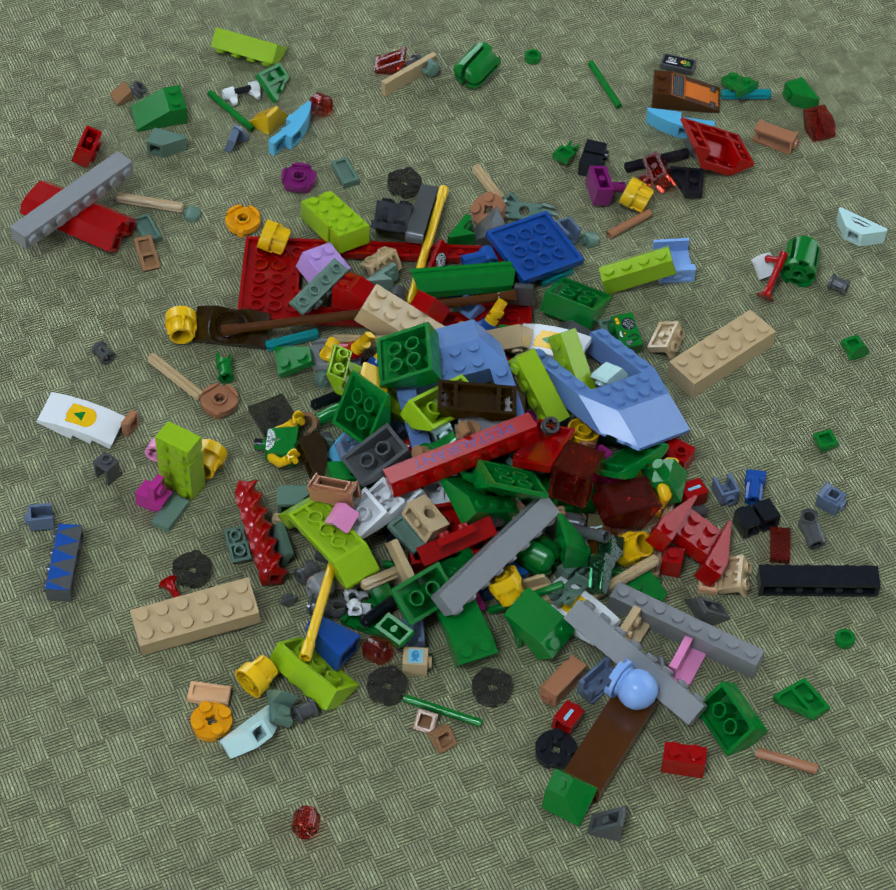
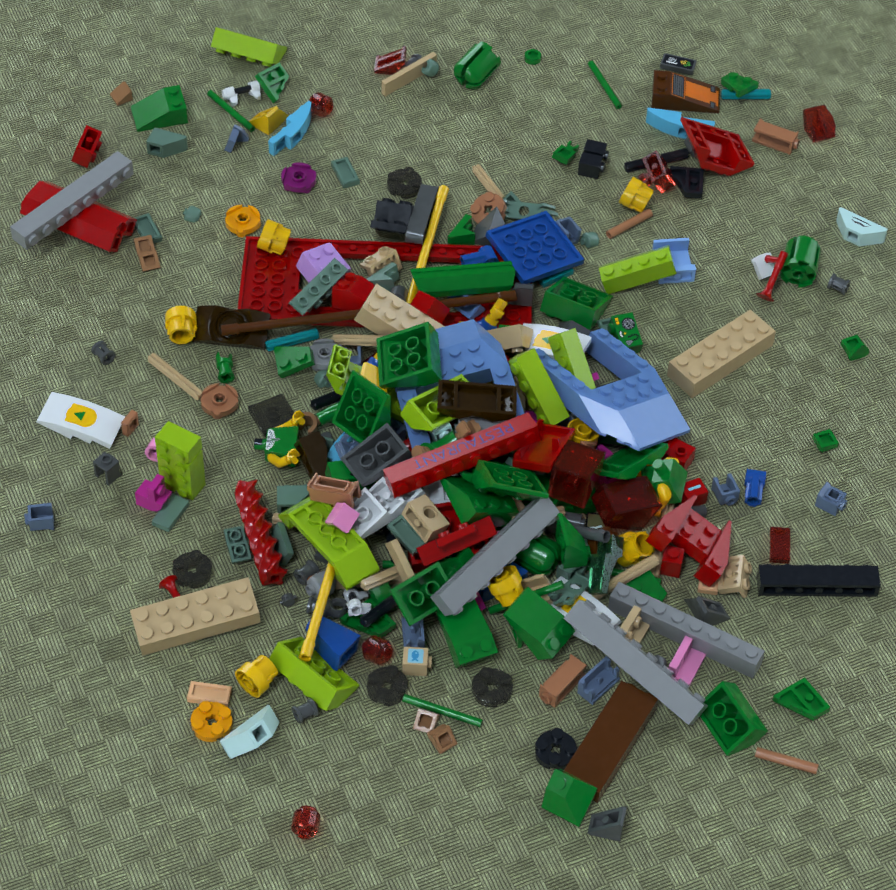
(64, 562): dark grey brick -> none
(138, 89): dark grey bush -> none
(149, 202): tan axle -> none
(213, 456): yellow piece -> none
(280, 707): sand green slope -> none
(335, 221): lime piece -> none
(357, 347): yellow piece -> none
(394, 631): green slope -> none
(440, 254): red slope -> none
(553, 421): dark grey bush -> none
(568, 717): red brick -> none
(600, 185): magenta brick -> none
(608, 374): light aqua slope -> none
(634, 687): light blue tile -> none
(667, 338): tan bracket -> none
(683, 759): red brick -> none
(760, 514): black piece -> none
(800, 94): green slope -> none
(811, 529): dark grey piece -> none
(844, 639): green tile -> none

